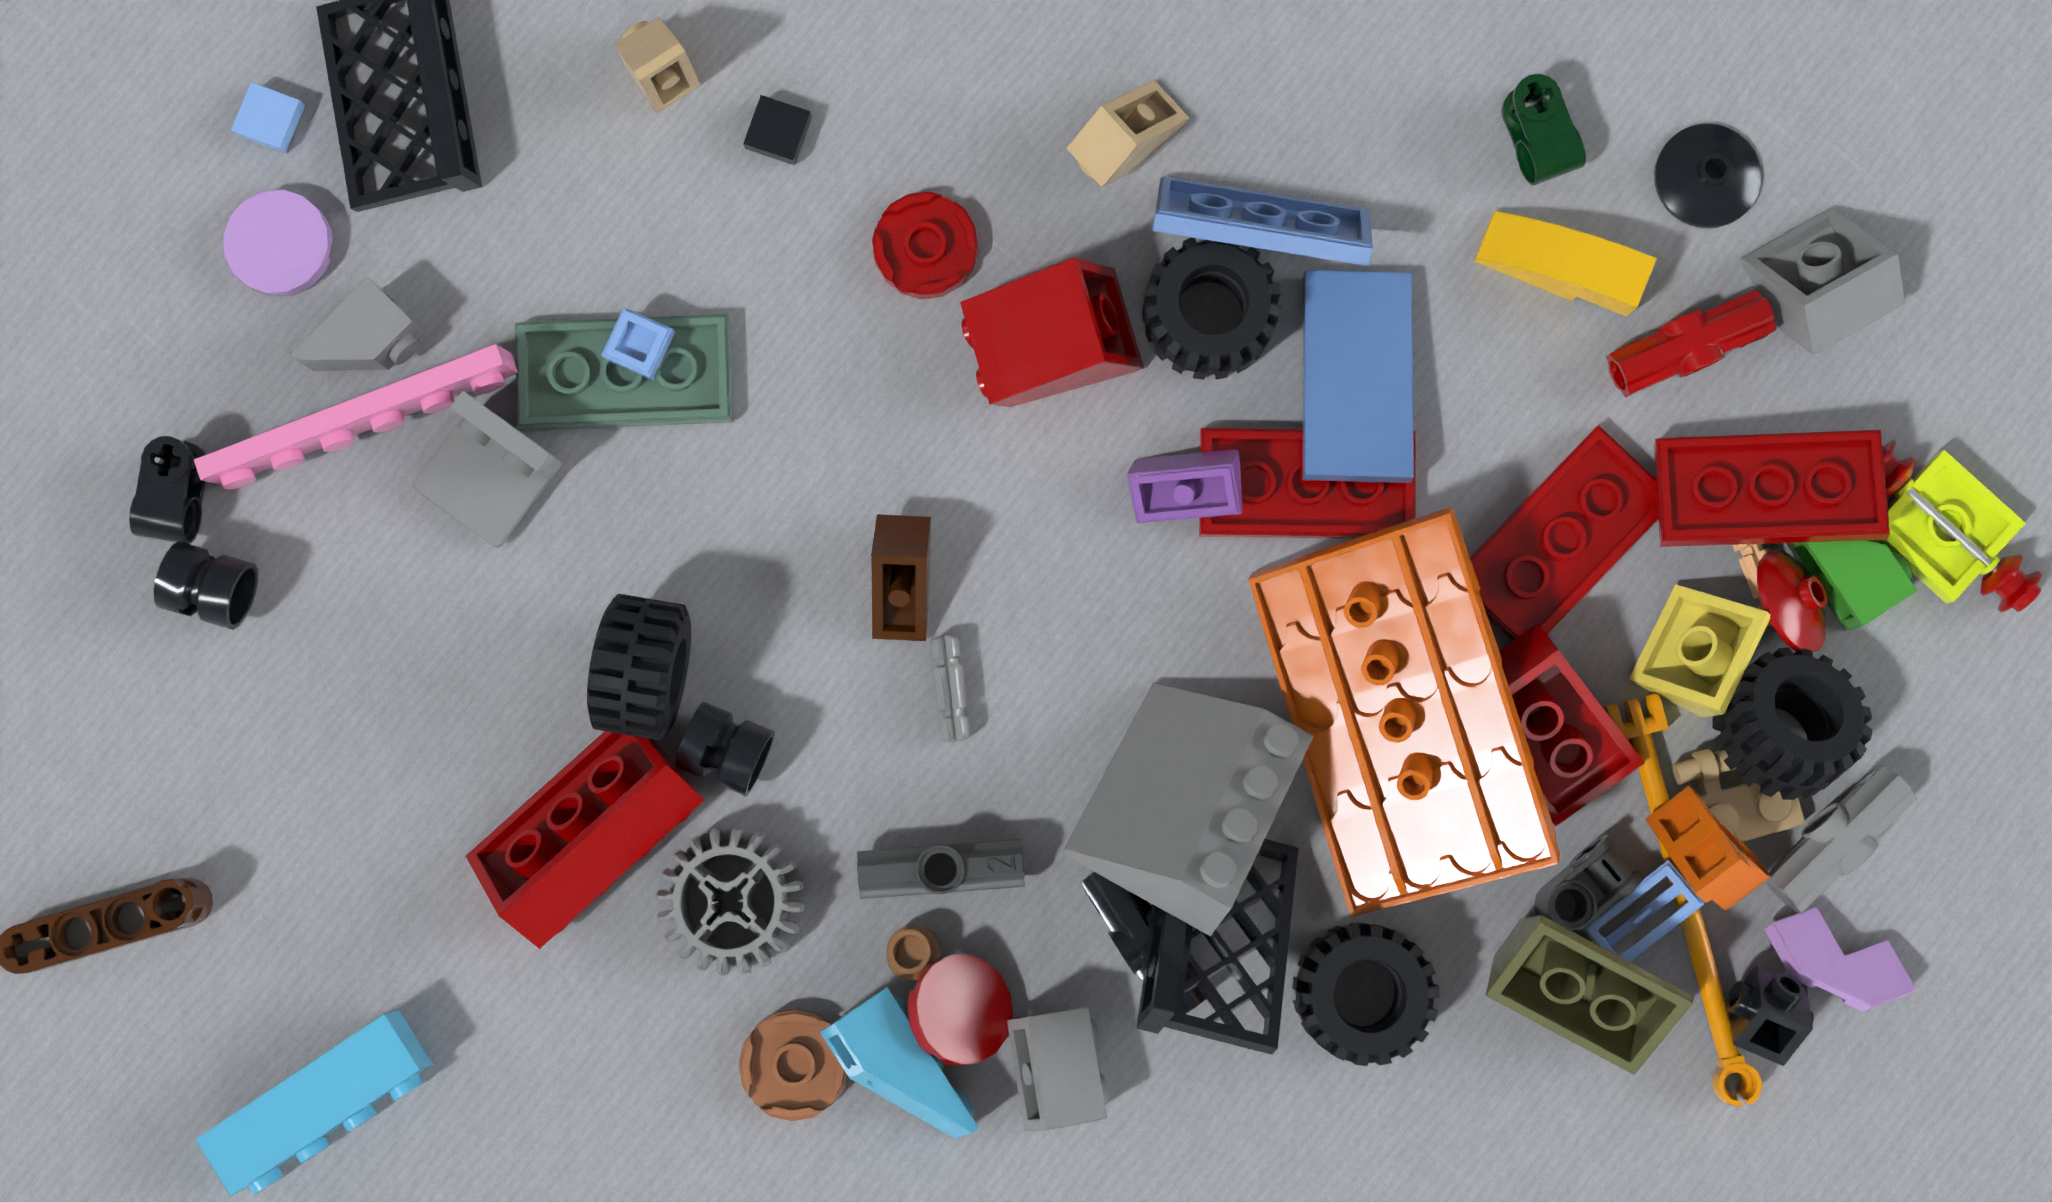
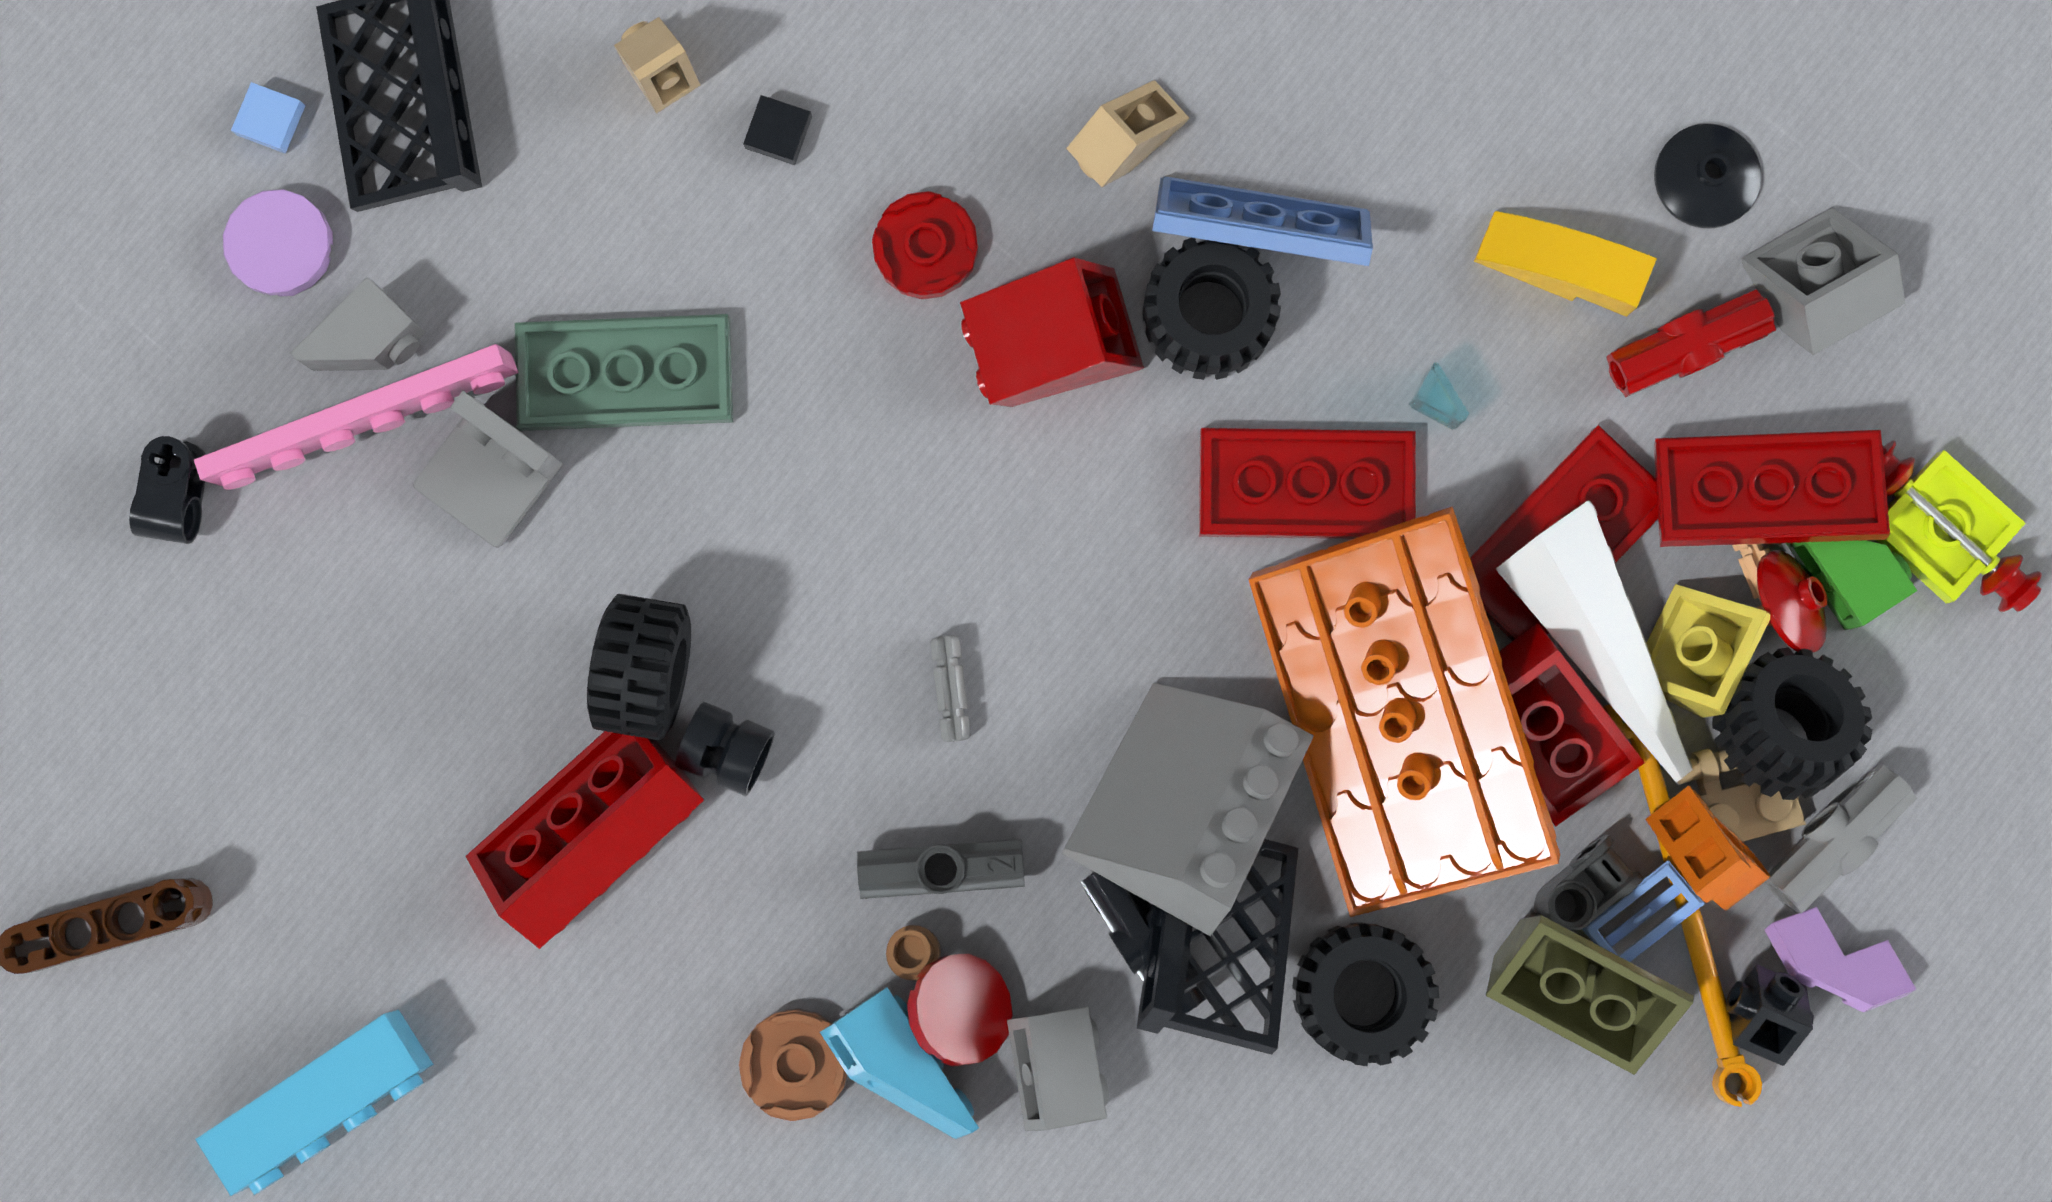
(199, 583): black wheel -> none
(638, 343): light blue tile -> none
(710, 882): light grey gear -> none
(900, 577): reddish brown slope -> none
(1186, 486): medium lavender slope -> none
(1357, 376): medium blue tile -> none
(1438, 399): none -> clear light blue slope
(1543, 138): dark green piece -> none
(1579, 598): none -> white wedge

